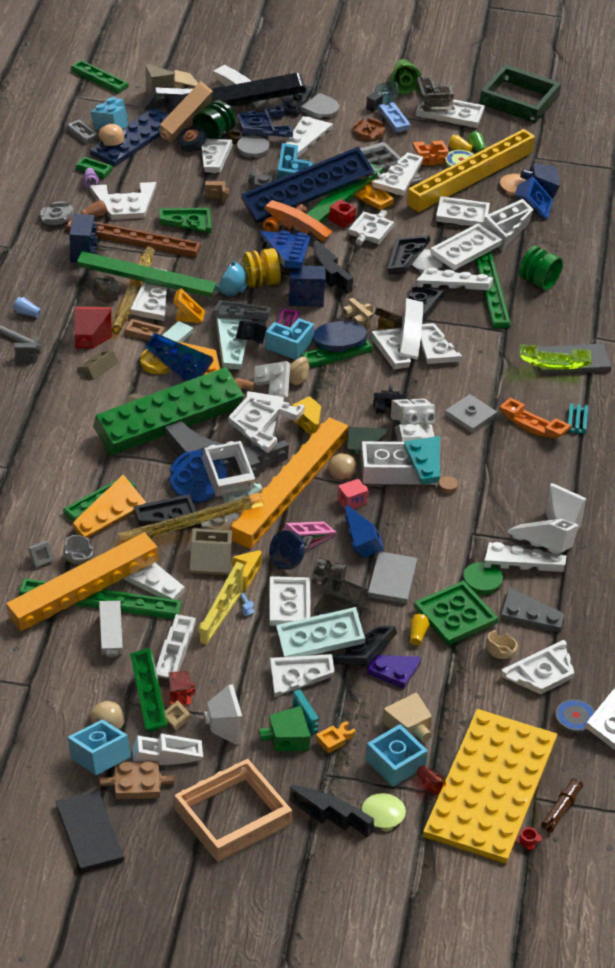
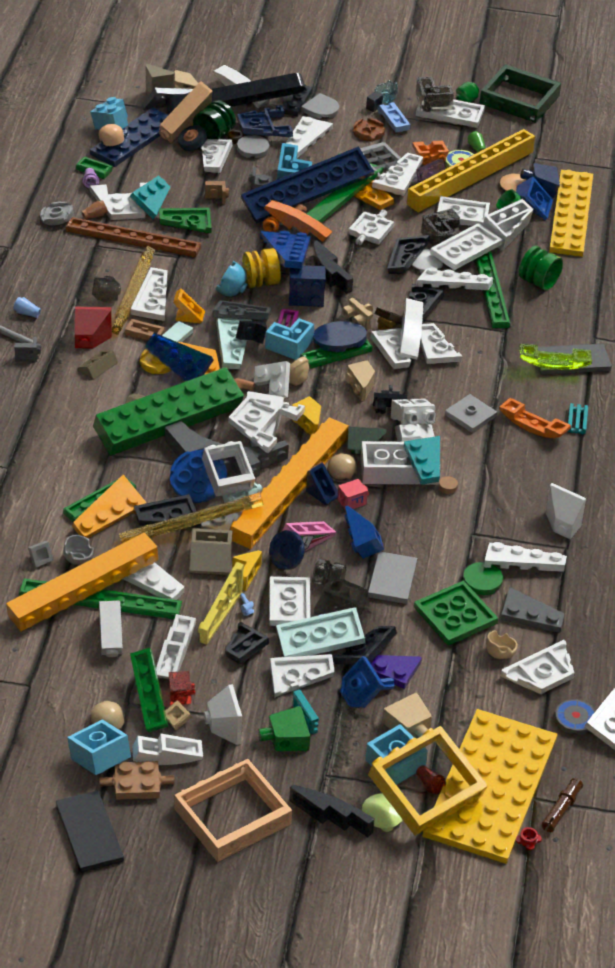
(81, 133): light grey tile -> none
(82, 236): dark blue brick -> none
(99, 76): green tile -> none
(146, 274): green tile -> none
(151, 196): none -> teal wing
(245, 643): none -> black wing
(320, 484): none -> dark blue slope
(334, 738): light orange plate -> none
(342, 213): red brick -> none
(361, 378): none -> tan slope
(363, 684): none -> blue piece
(398, 800): none -> yellow window
(405, 75): bright green cone -> none
(418, 628): yellow cone -> none
(429, 170): none -> panel
(440, 225): none -> clear smoke brick
(459, 143): yellow cone -> none
(467, 92): none -> green head
(507, 198): none -> green hair
(553, 534): white slope -> none
(571, 213): none -> yellow plate

